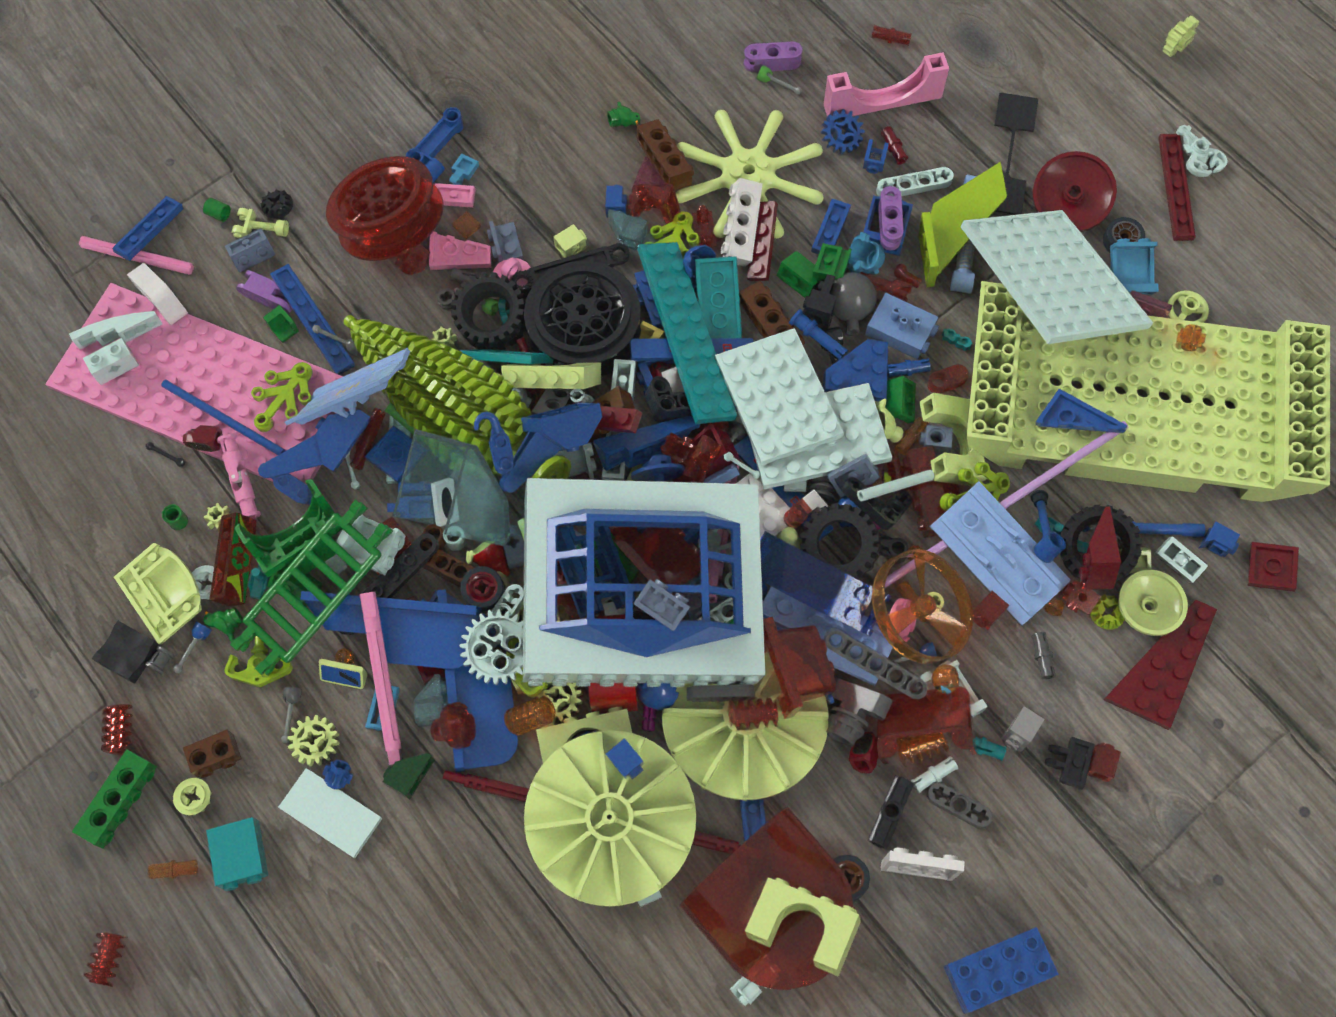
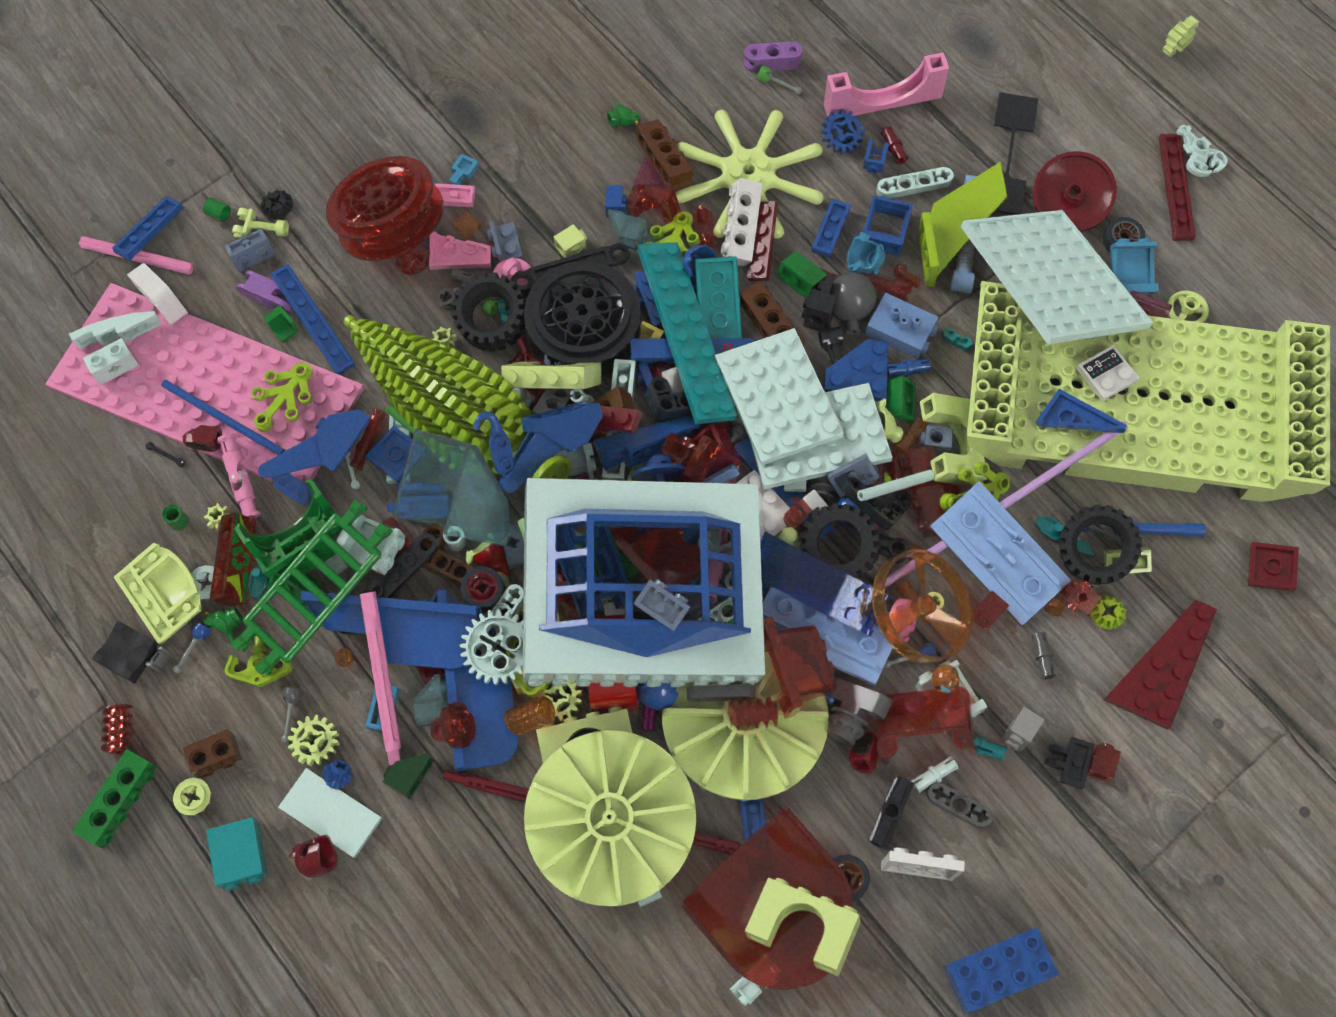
(104, 958): clear red piece -> none
(173, 869): clear orange axle -> none
(315, 856): none -> dark red helmet
(342, 673): slope -> none
(350, 346): hinge -> none
(351, 388): light blue hinge -> none
(435, 140): blue piece -> none
(442, 498): white tile -> none
(508, 356): teal tile -> none
(626, 759): blue brick -> none
(729, 457): light aqua hinge -> none
(811, 329): blue pin -> none
(831, 261): green plate -> none
(883, 671): dark grey beam -> none
(890, 229): medium lavender piece -> none
(891, 35): clear red pin -> none
(919, 745): clear orange piece -> none
(951, 376): clear red piece -> none
(1051, 543): blue piece -> none
(1102, 557): dark red slope -> none
(1107, 373): none -> white plate
(1160, 592): yellowish green dish -> none
(1181, 559): light aqua brick -> none
(1191, 337): clear orange gear -> none
(1220, 540): blue window -> none

